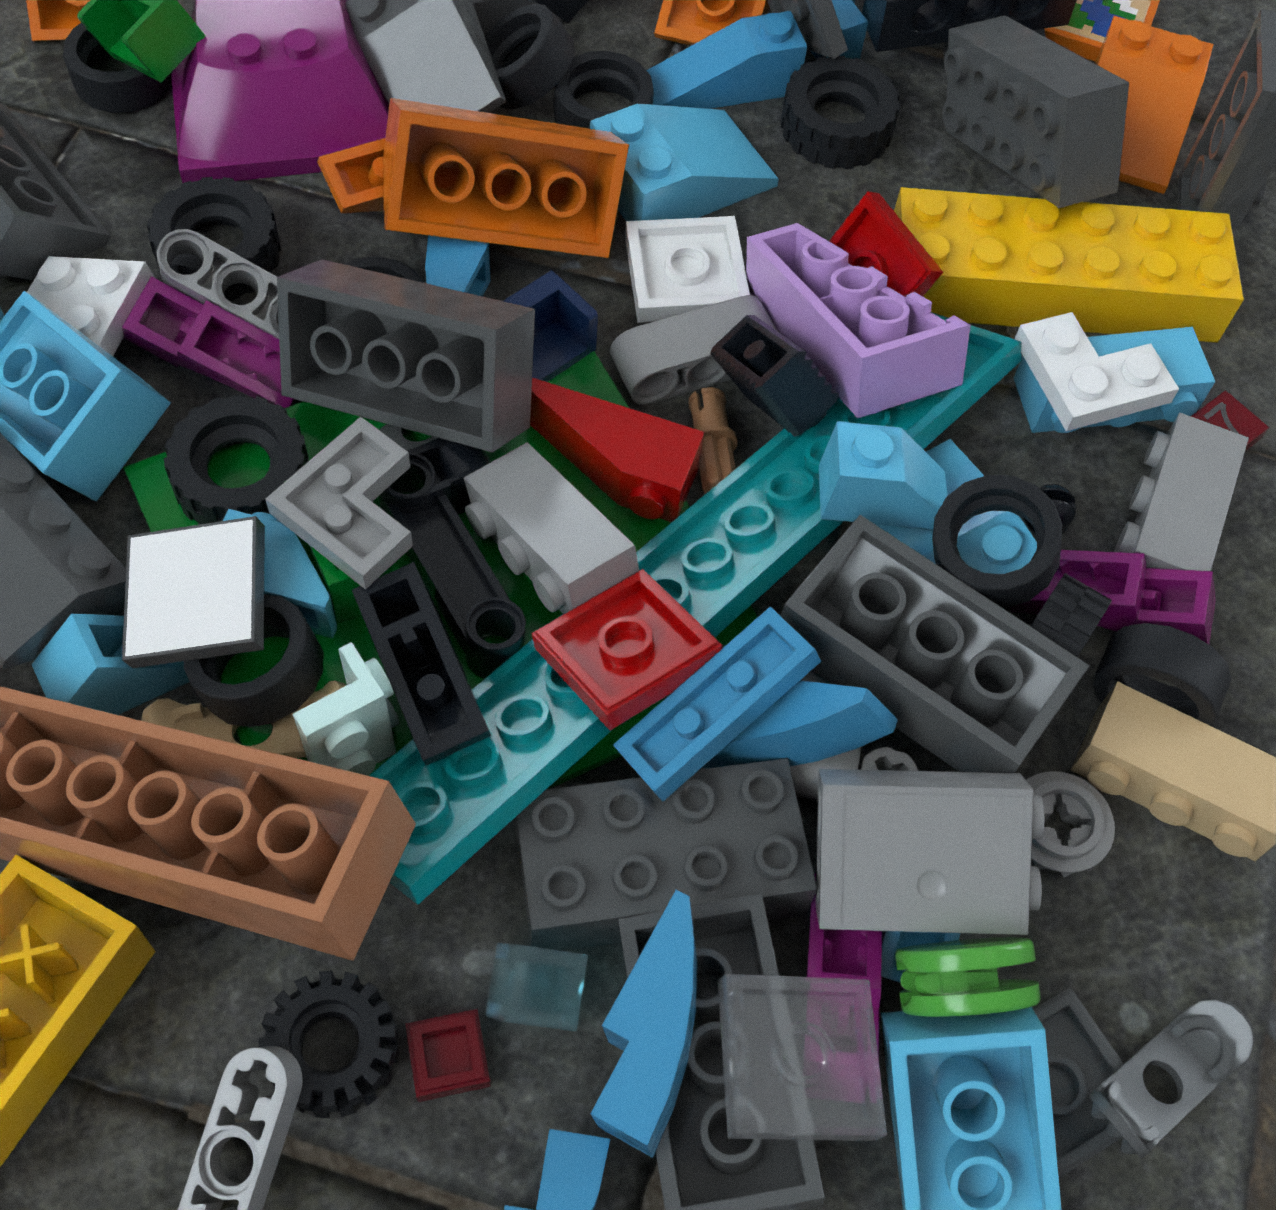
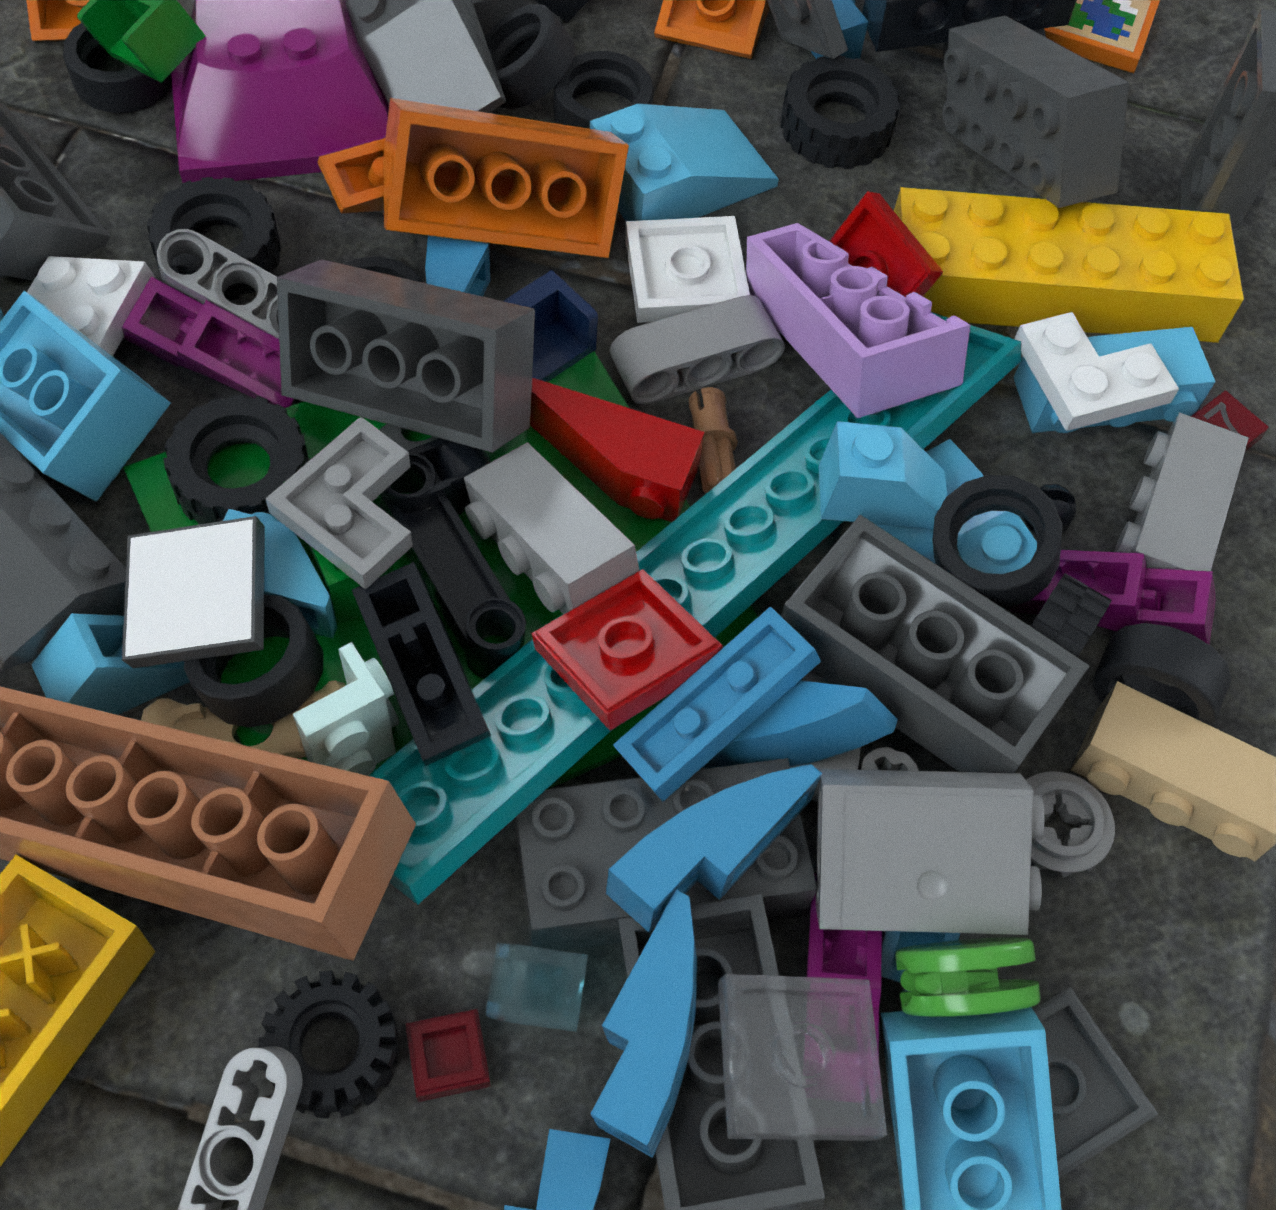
(709, 842): none -> dark azure slope
(734, 65): dark azure slope -> none
(775, 375): black brick -> none
(1164, 85): orange slope -> none
(1197, 1052): dark grey piece -> none

